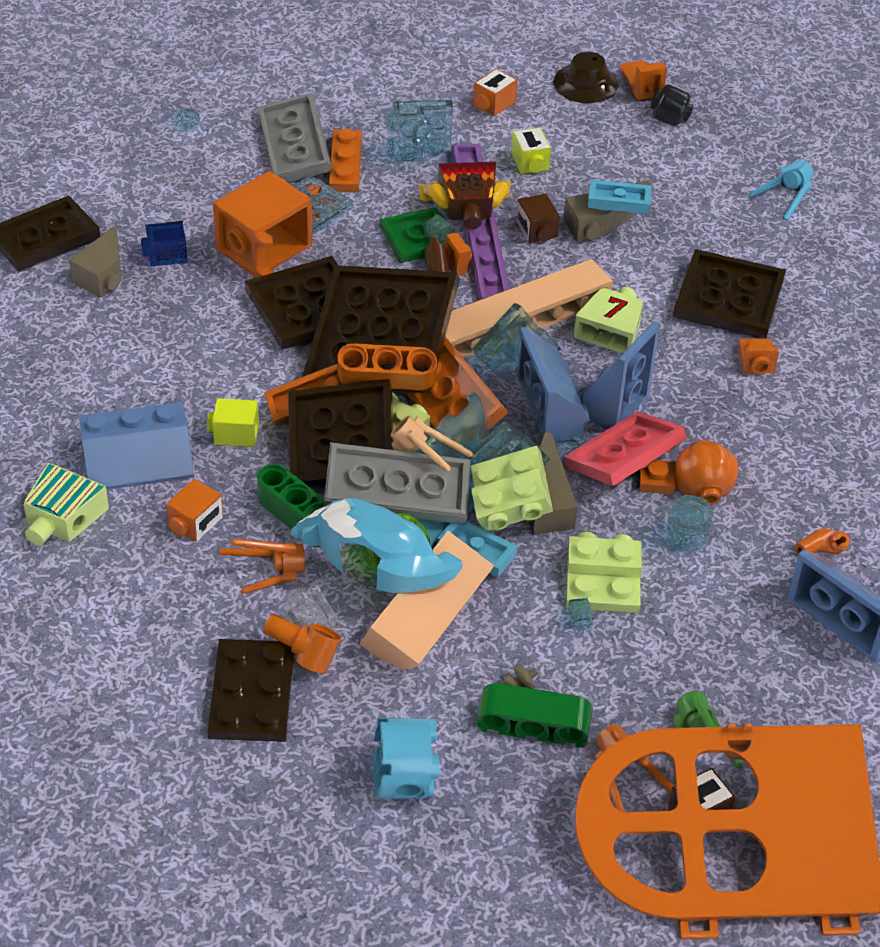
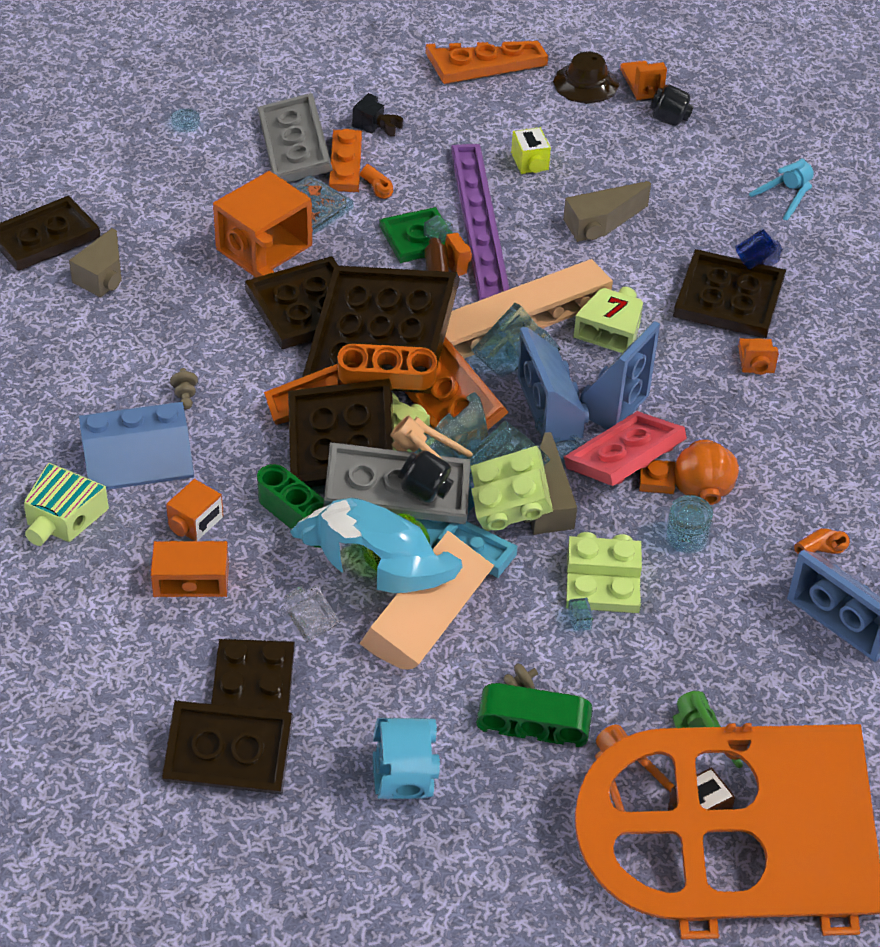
(165, 243): clear blue brick -> none
(184, 386): none -> dark tan hair
(190, 569): none -> orange brick
(228, 747): none -> dark brown plate
(234, 422): neon yellow brick -> none
(286, 558): orange plant -> none
(312, 644): orange pin -> none
(370, 115): none -> black piece
(380, 183): none -> orange arm
(419, 129): clear light blue plate -> none
(426, 476): none -> black head
(466, 191): torso -> none
(485, 60): none -> orange wing
(495, 92): orange brick -> none
(537, 218): reddish brown brick -> none
(619, 196): medium azure plate -> none
(759, 250): none -> clear blue piece

